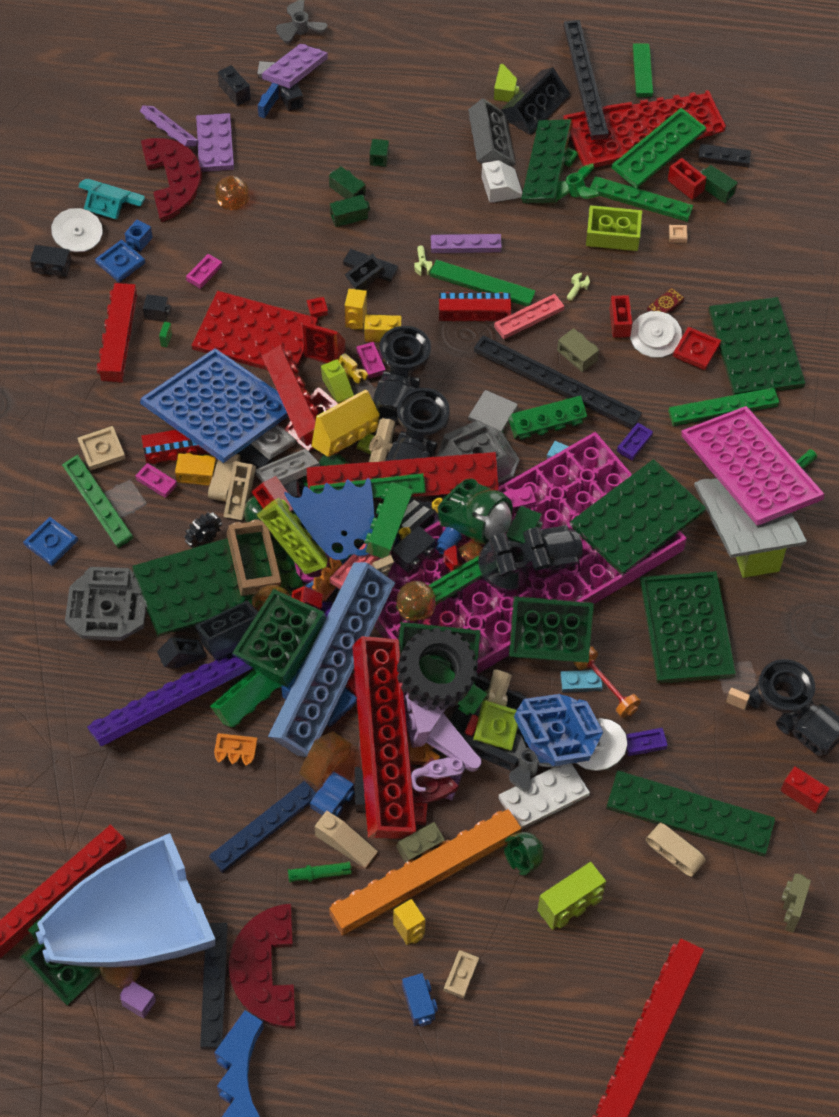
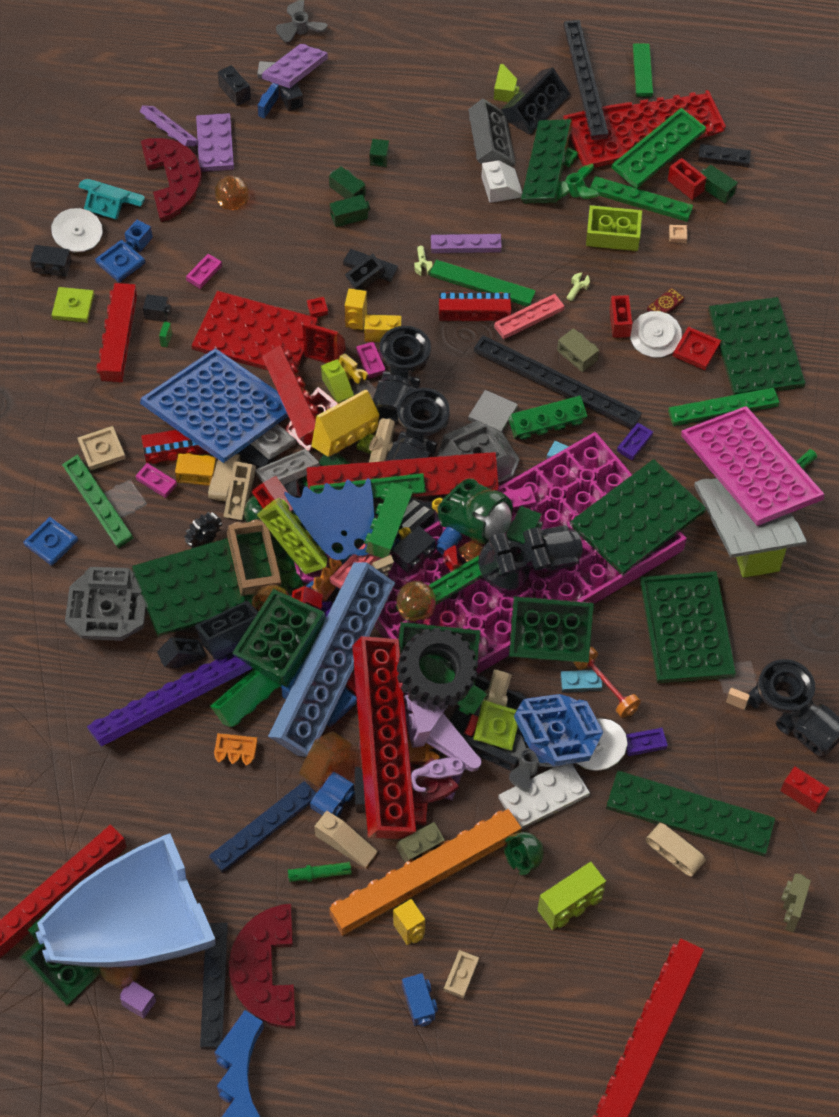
(72, 304): none -> lime plate

